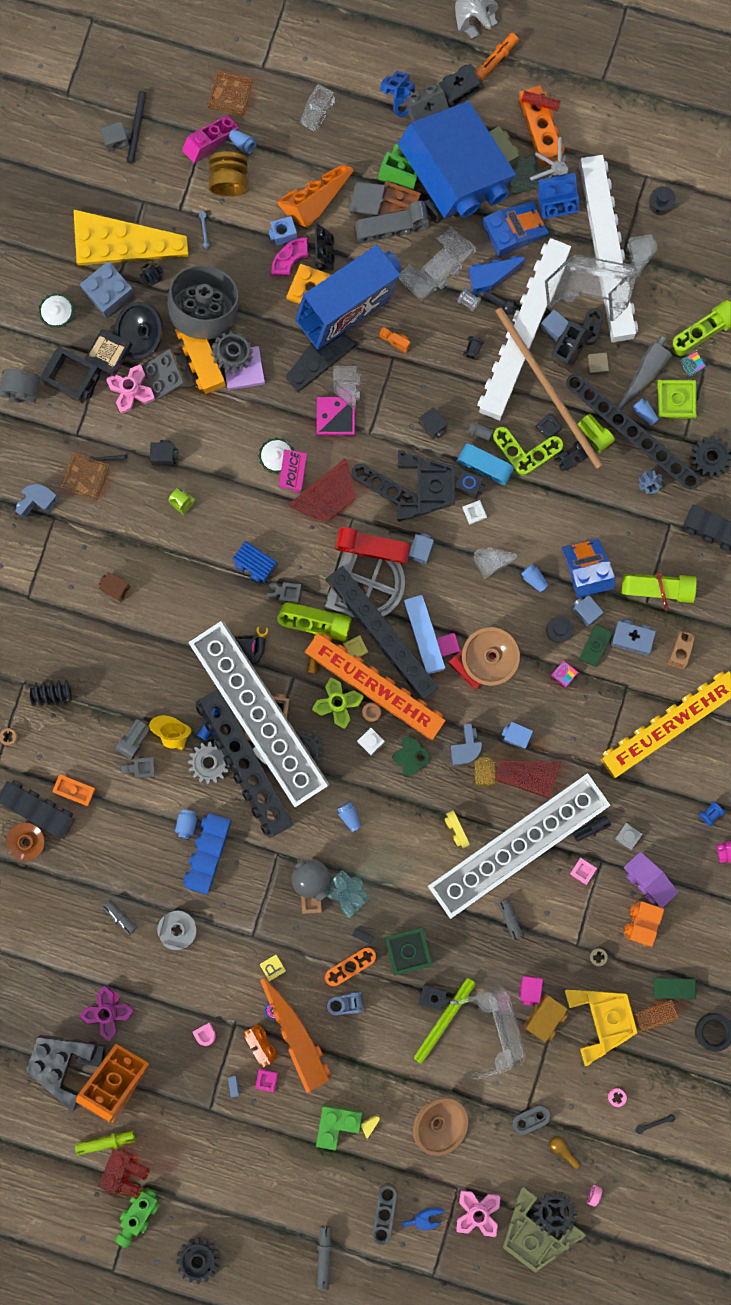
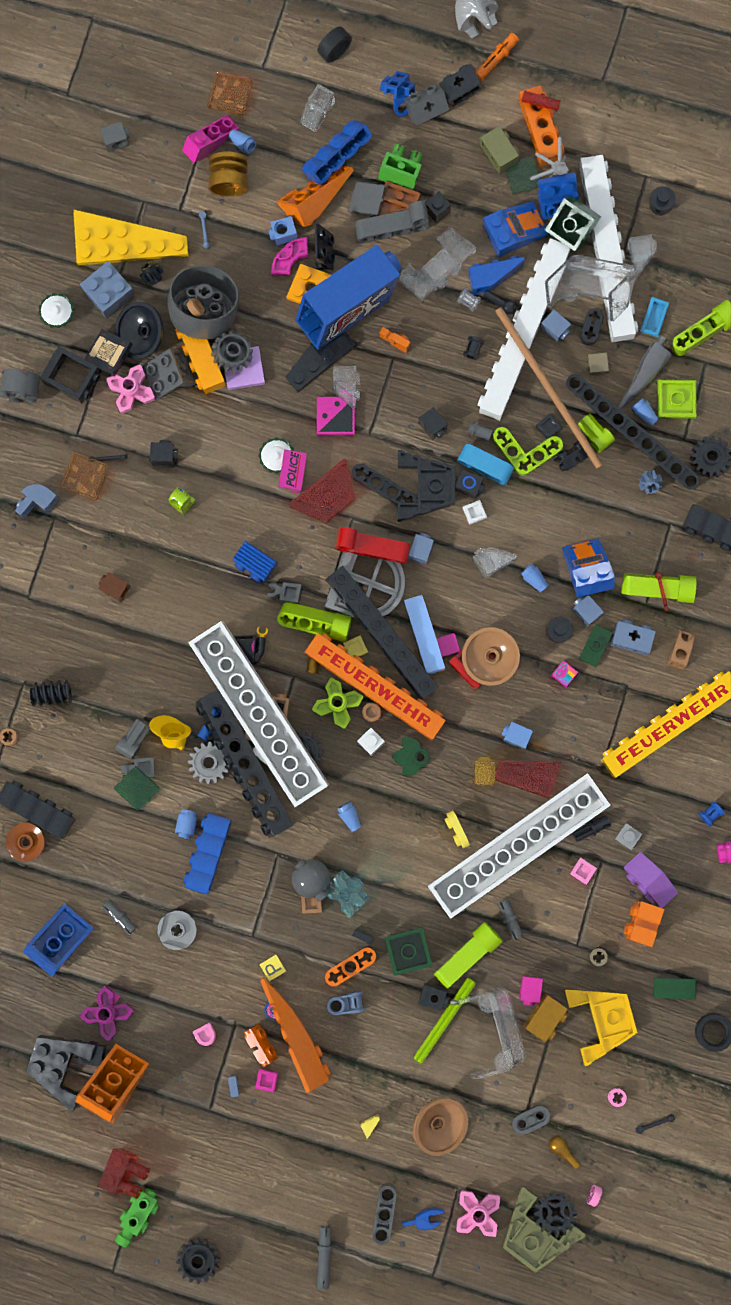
(58, 940): none -> blue slope
(74, 790): orange plate -> none
(112, 1141): lime pin -> none
(136, 127): black bar -> none
(136, 788): none -> clear green piece
(195, 307): none -> medium nougat tile
(334, 44): none -> black tyre
(335, 1119): bright green brick -> none
(339, 149): none -> blue brick
(457, 160): blue brick -> none
(467, 752): sand blue brick -> none
(484, 941): none -> lime beam
(571, 342): black brick -> none
(573, 223): none -> brick
(654, 317): none -> dark azure tile
(656, 1015): clear orange plate -> none
(693, 363): tile -> none

